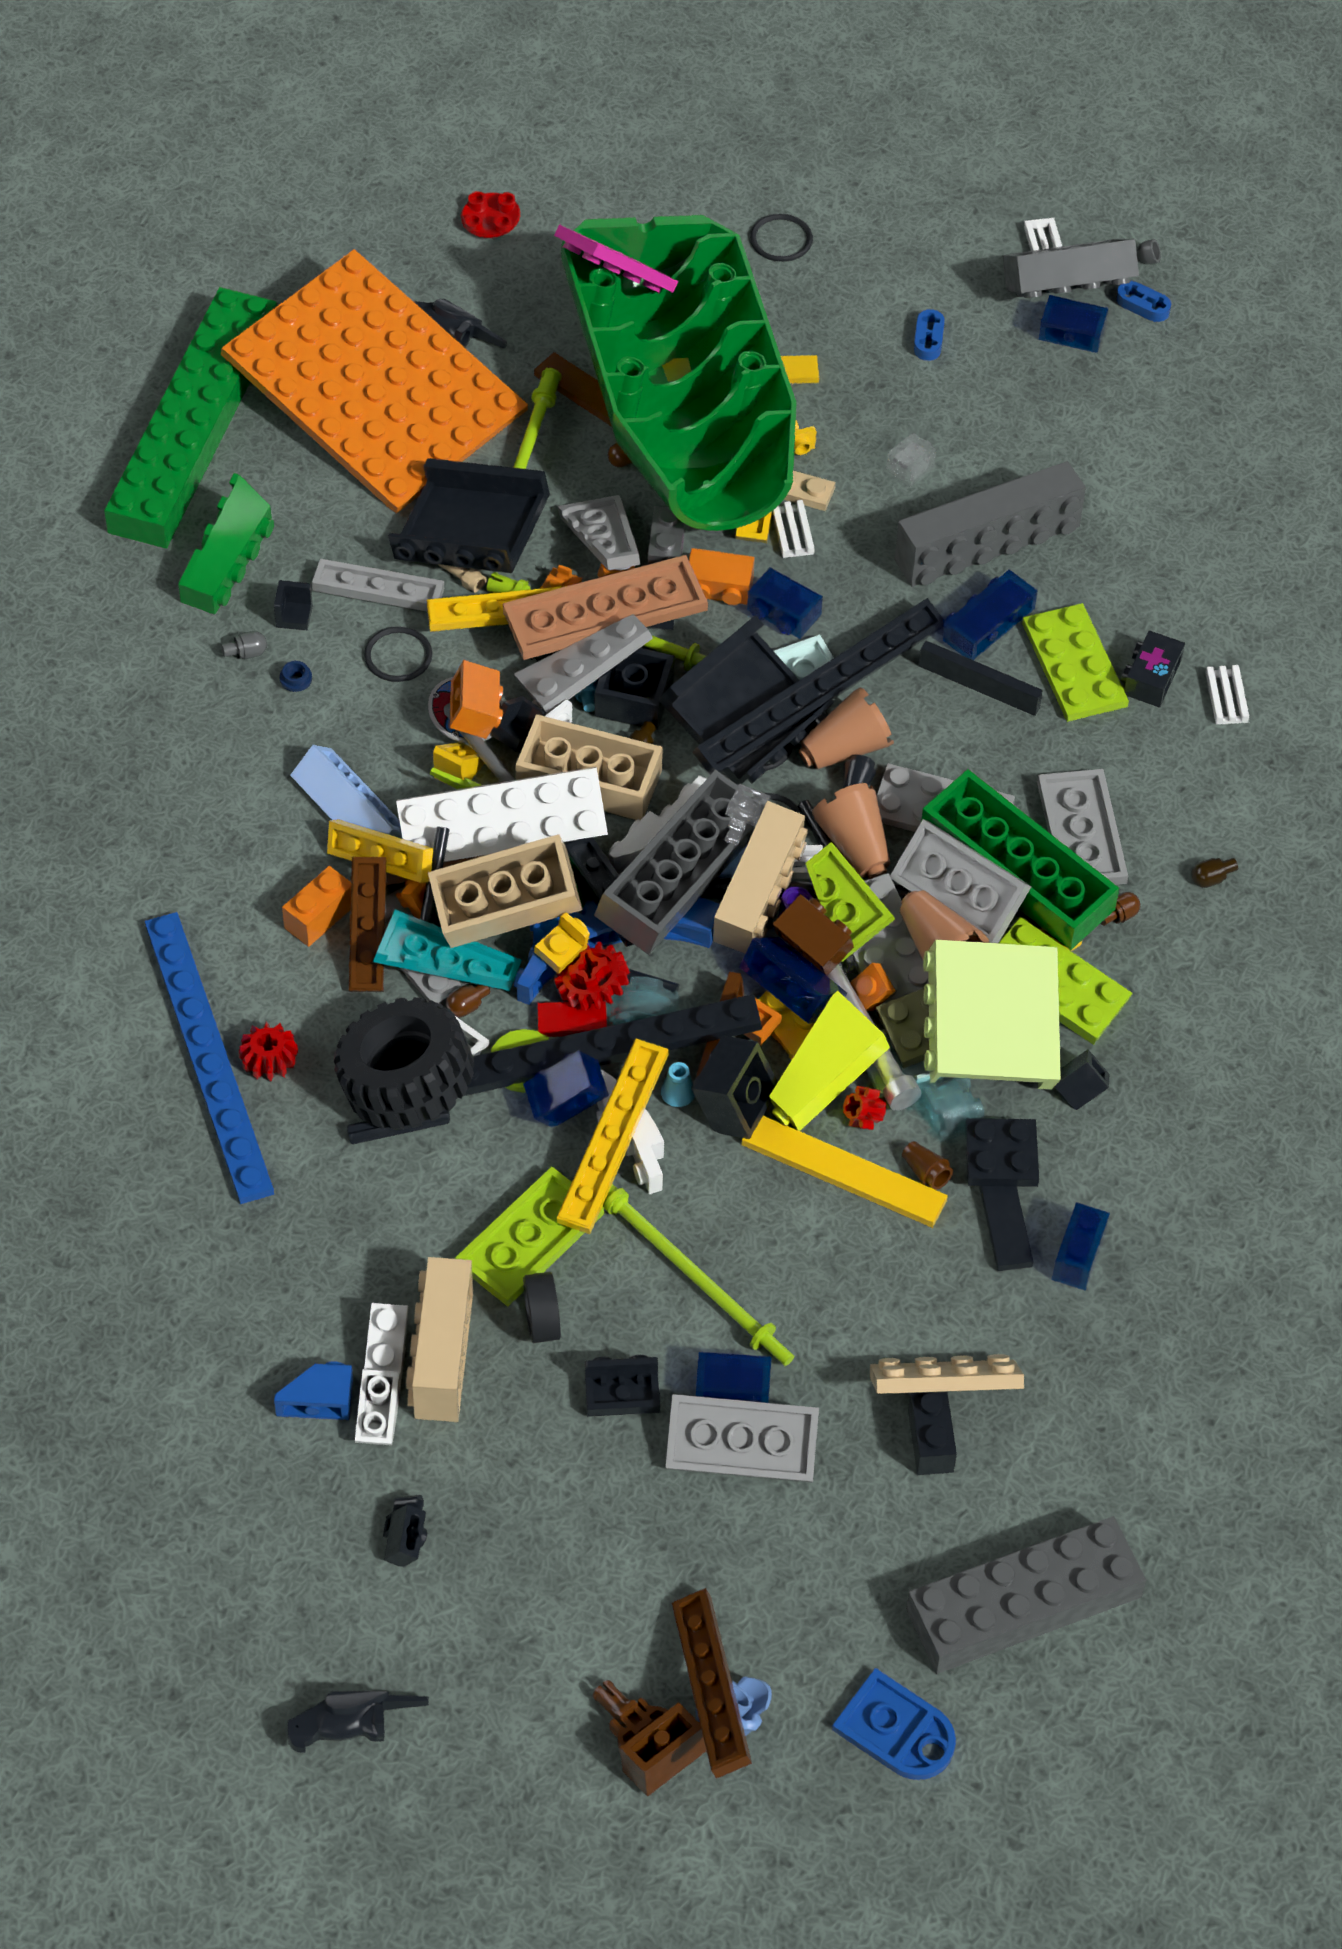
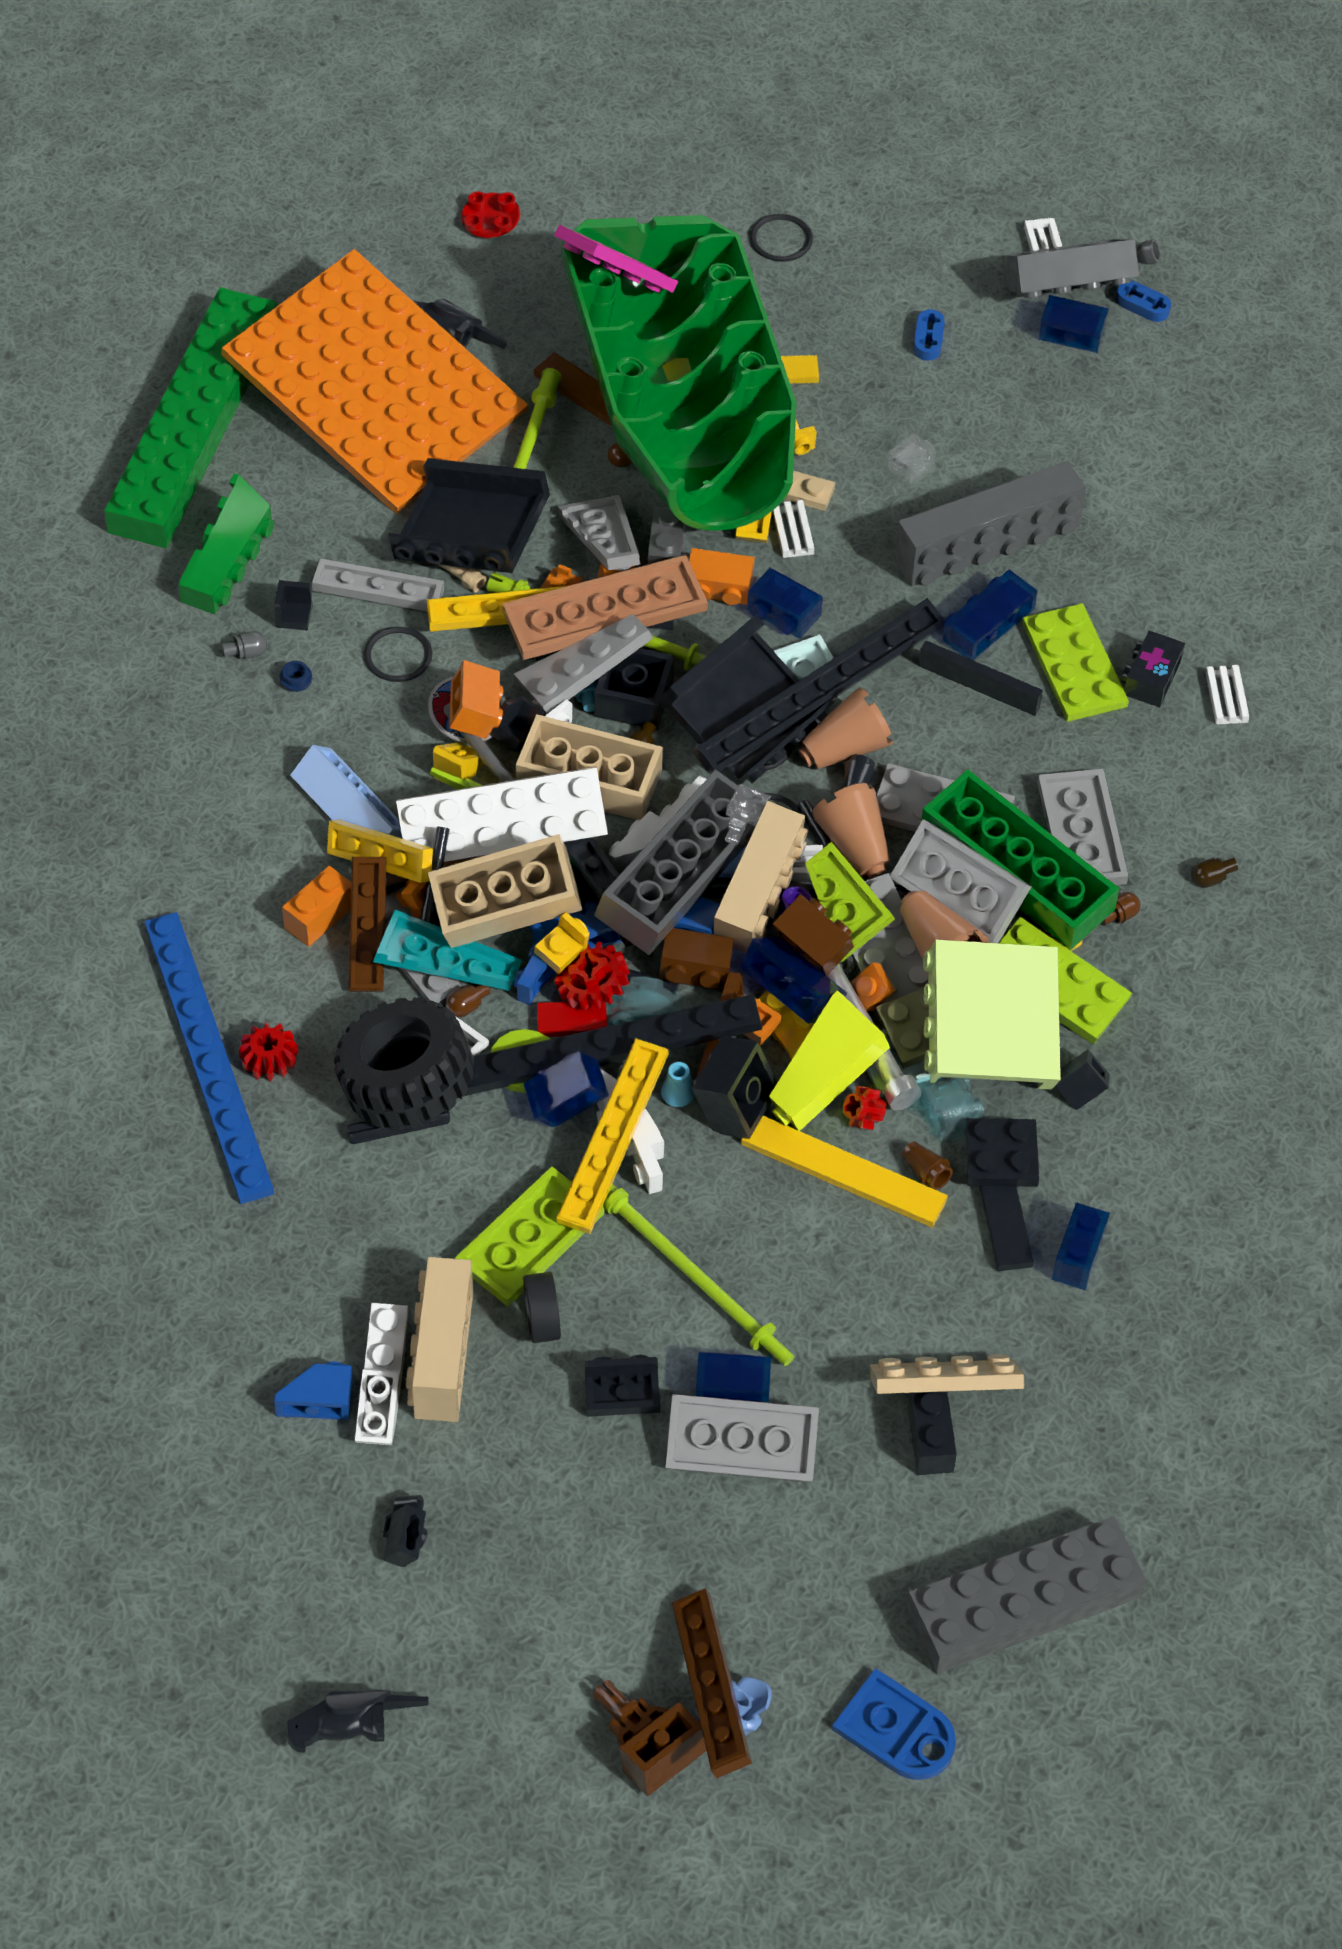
(696, 959): none -> reddish brown brick

